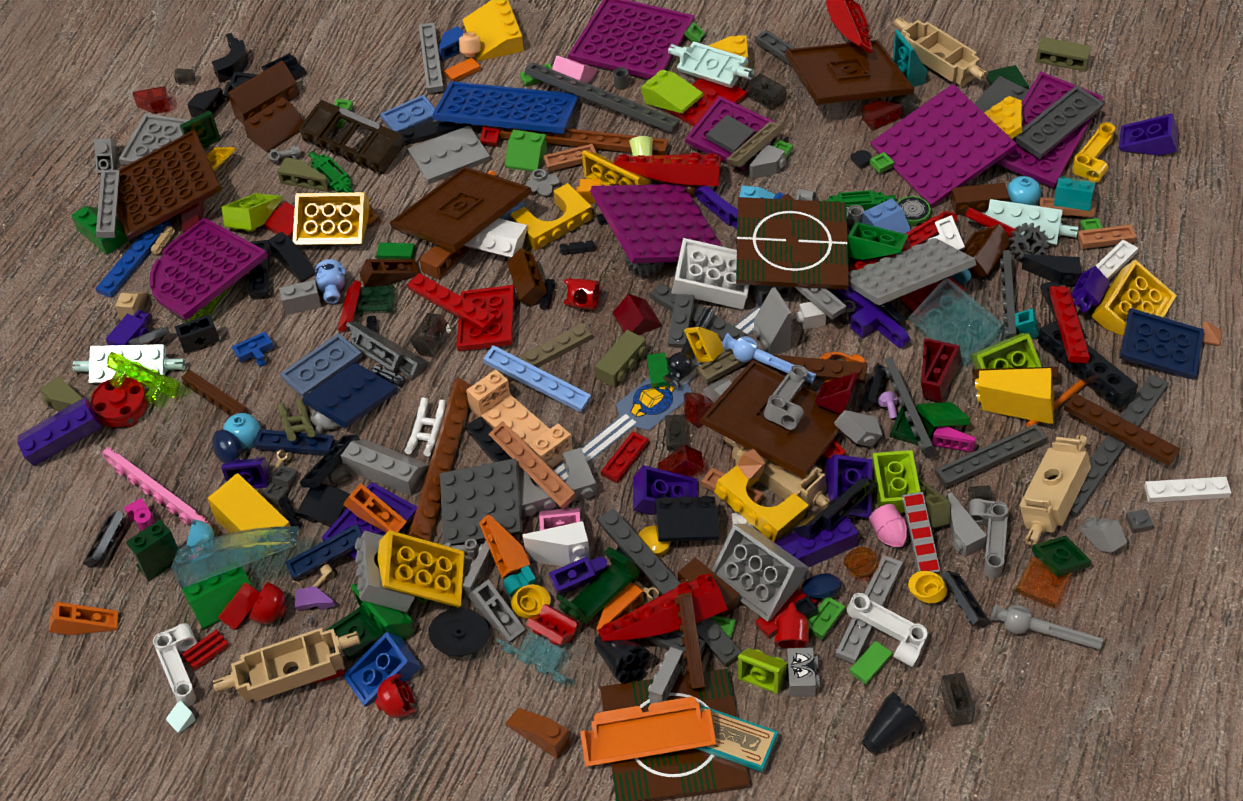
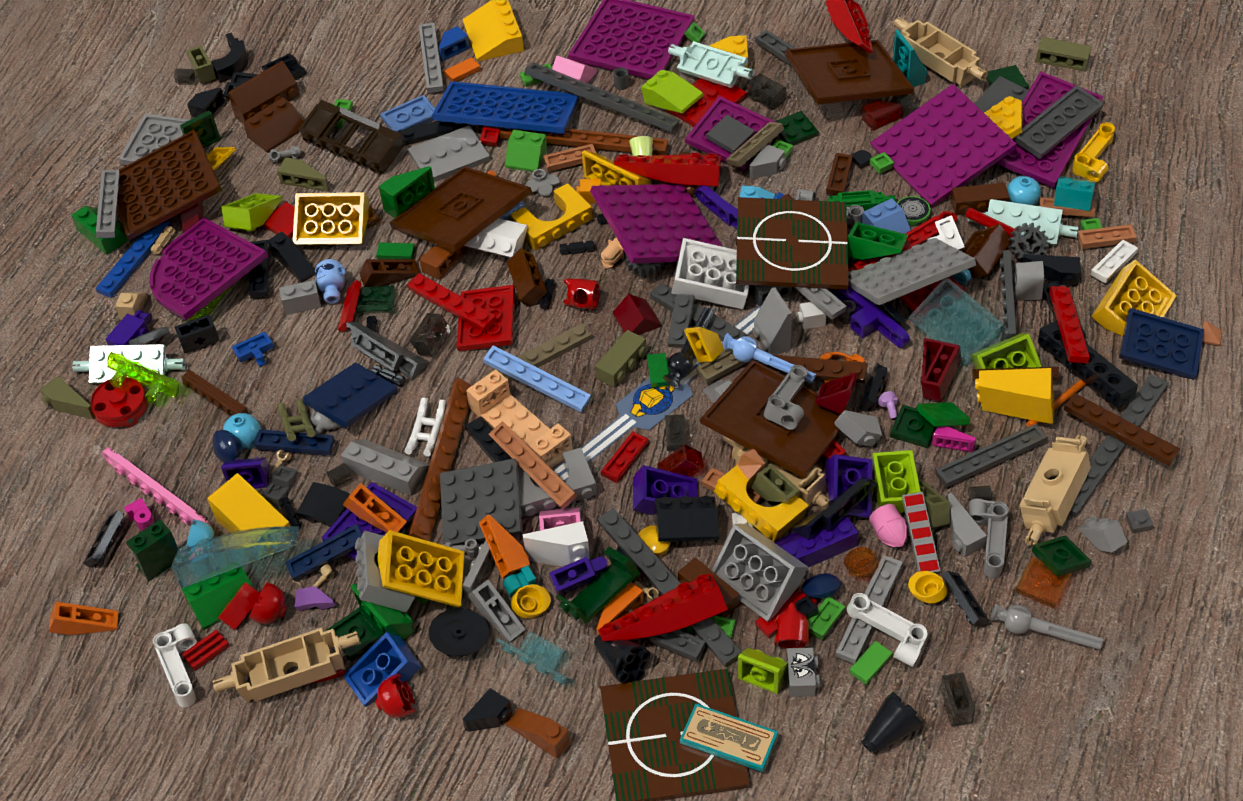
(58, 432): dark purple slope -> none
(105, 154): light grey slope -> none
(153, 100): clear red slope -> none
(180, 717): light aqua slope -> none
(201, 64): none -> olive brick
(321, 365): sand blue plate -> none
(323, 164): green piece -> none
(327, 463): black plate -> none
(405, 189): none -> green slope
(469, 44): light nougat head -> none
(488, 712): none -> black slope
(553, 625): red bracket -> none
(612, 253): none -> light nougat arm
(638, 734): orange slope -> none
(666, 676): light grey piece -> none
(690, 640): reddish brown piece -> none
(695, 407): clear red slope -> none
(774, 485): none -> olive slope
(797, 128): none -> dark green plate
(839, 174): none -> reddish brown plate
(911, 414): dark grey plate -> none
(1027, 322): teal leg -> none
(1028, 281): none -> light grey piece
(1089, 289): dark purple brick -> none
(1150, 136): dark purple slope -> none
(1187, 489): white plate -> none

